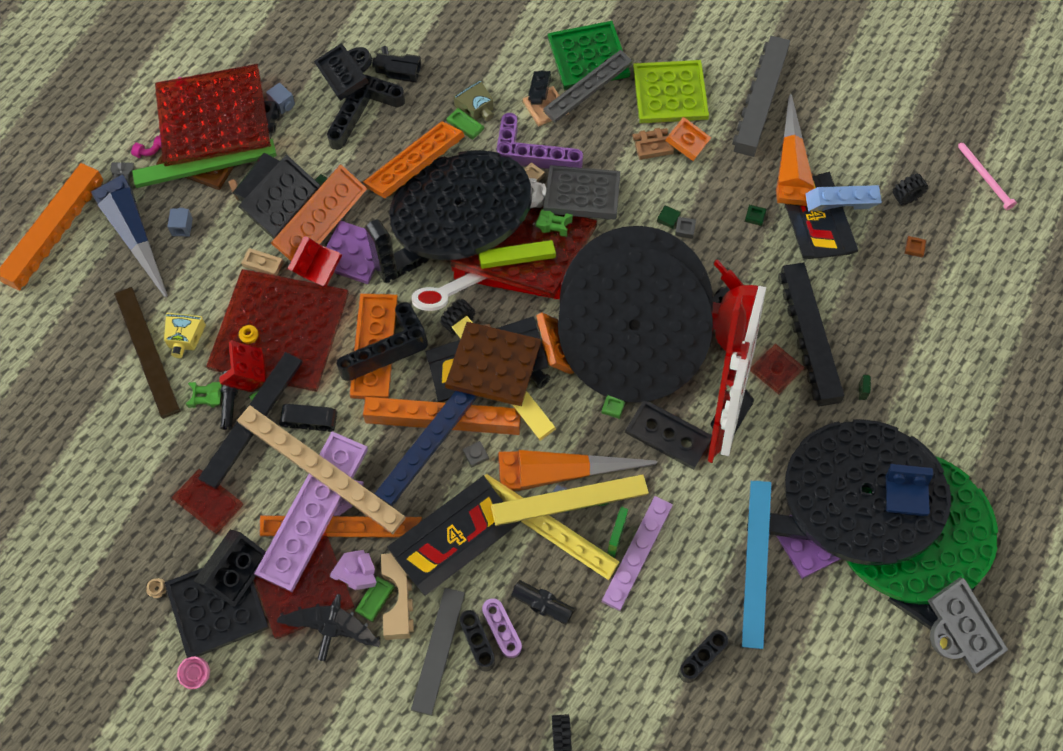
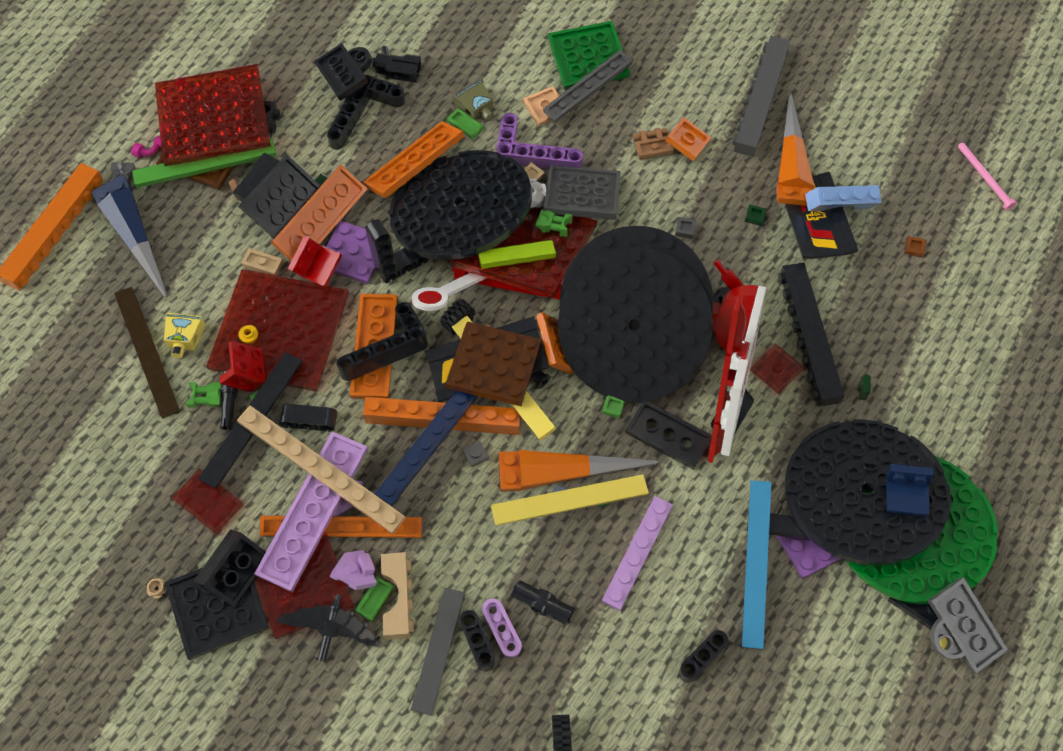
(180, 222): sand blue brick -> none
(191, 669): bright pink hair -> none
(282, 97): sand blue brick -> none
(450, 537): black hinge -> none
(539, 87): black hinge -> none
(563, 536): light yellow tile -> none
(617, 531): green tile -> none
(668, 216): dark green tile -> none
(670, 91): lime plate -> none
(910, 189): black tyre -> none

